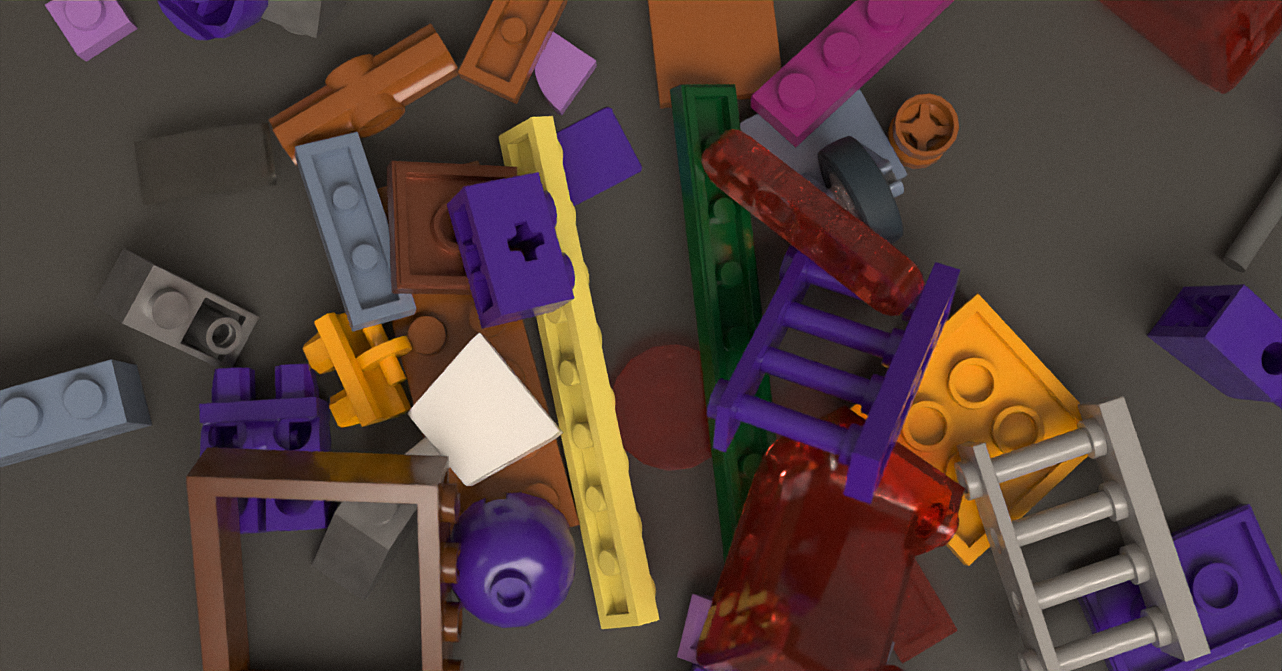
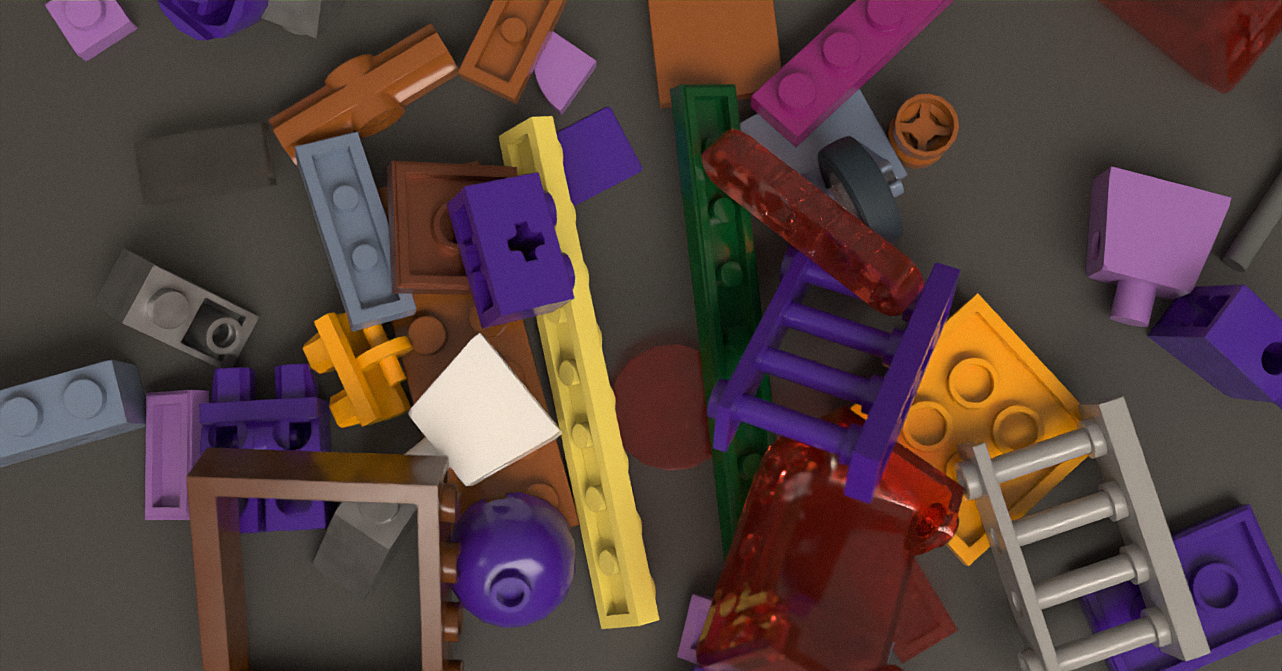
(171, 451): none -> medium lavender tile
(1149, 239): none -> medium lavender torso

